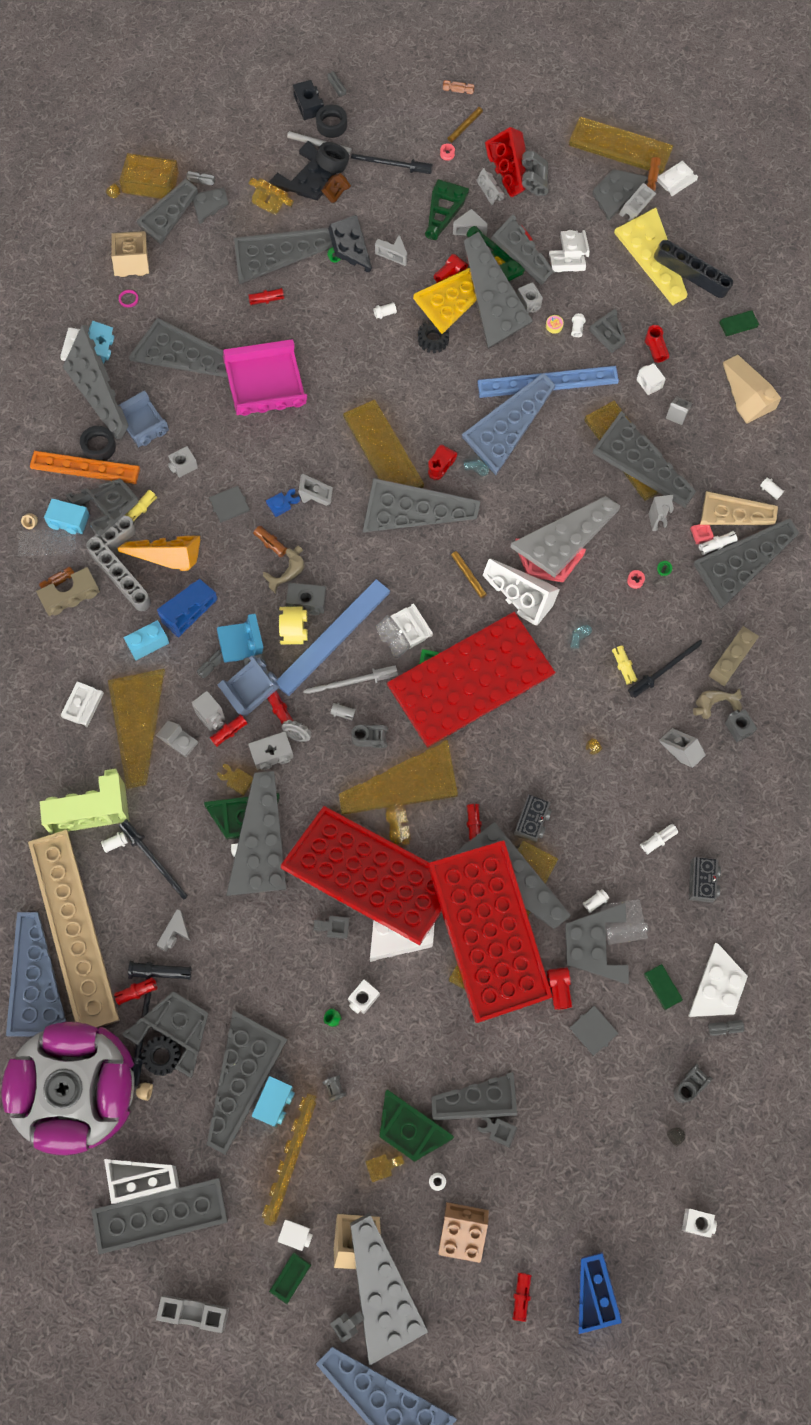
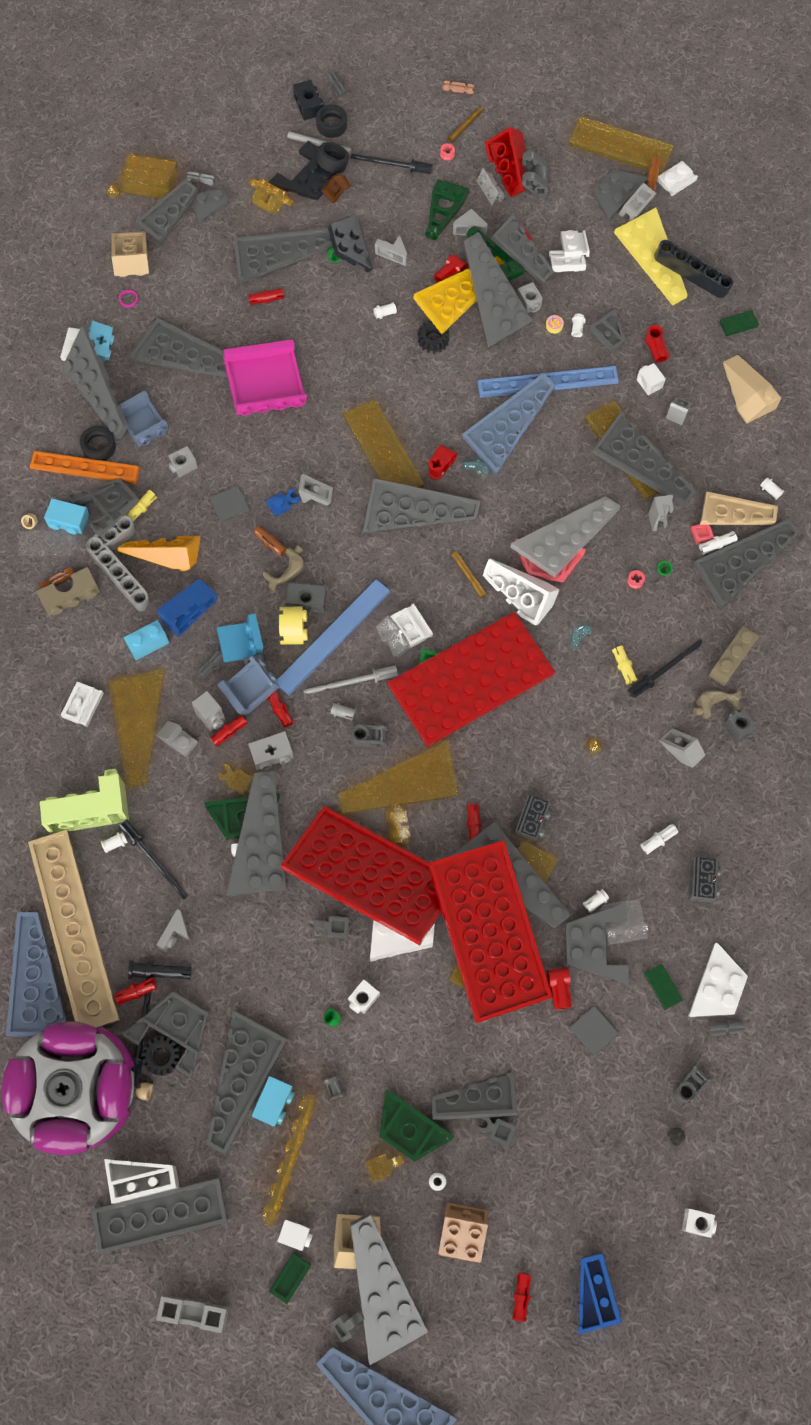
(296, 731): light grey gear -> none

